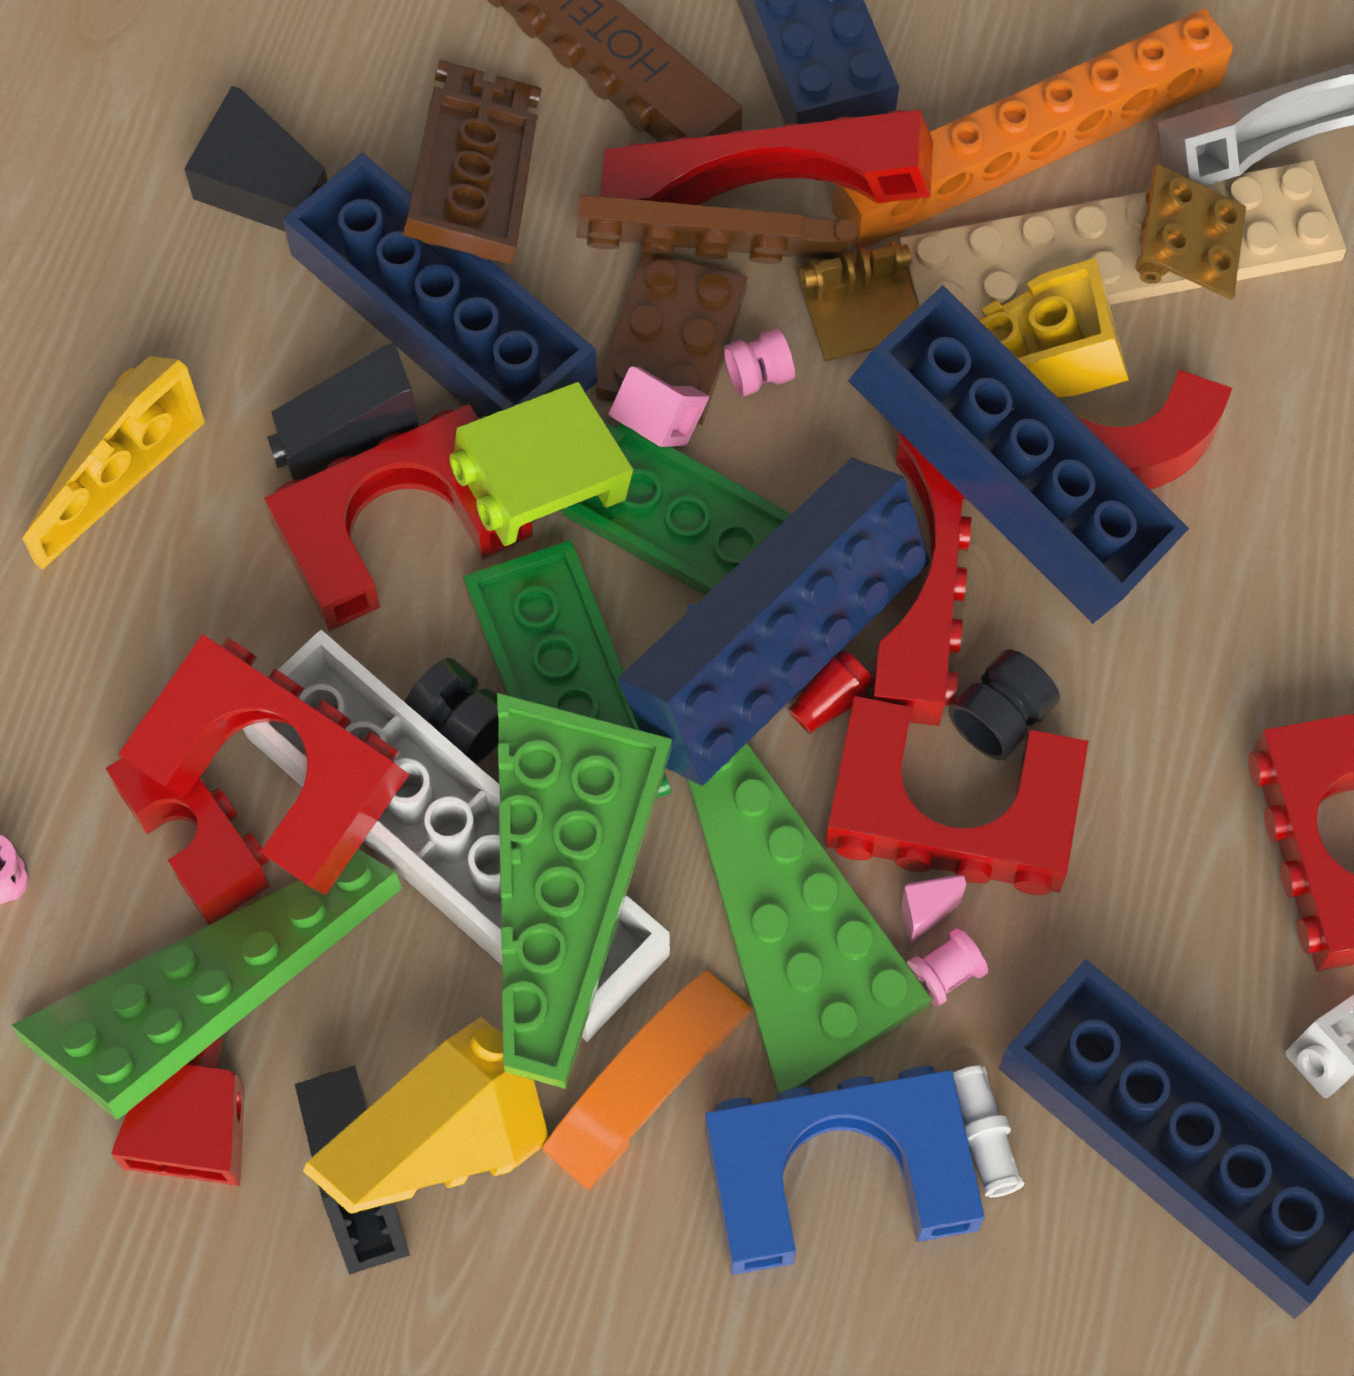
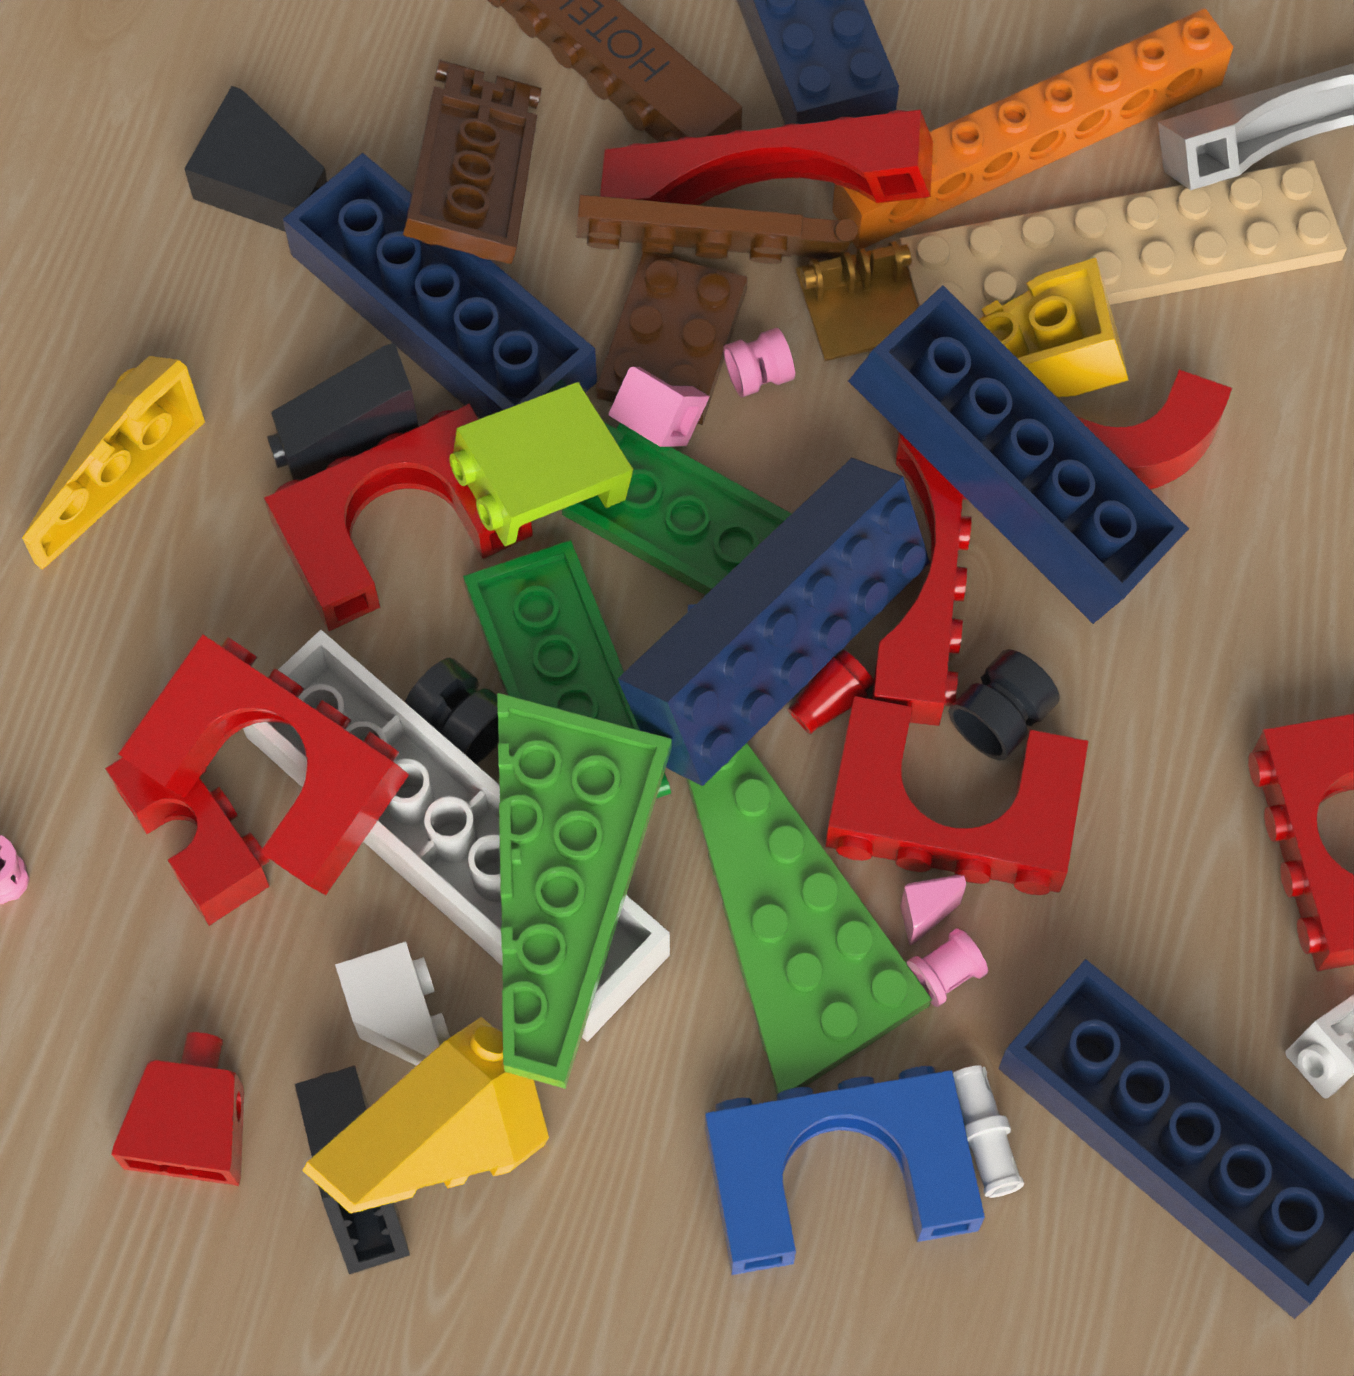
(164, 1010): bright green wing -> none
(389, 1004): none -> white slope
(644, 1077): orange slope -> none
(1190, 233): pearl gold hinge -> none

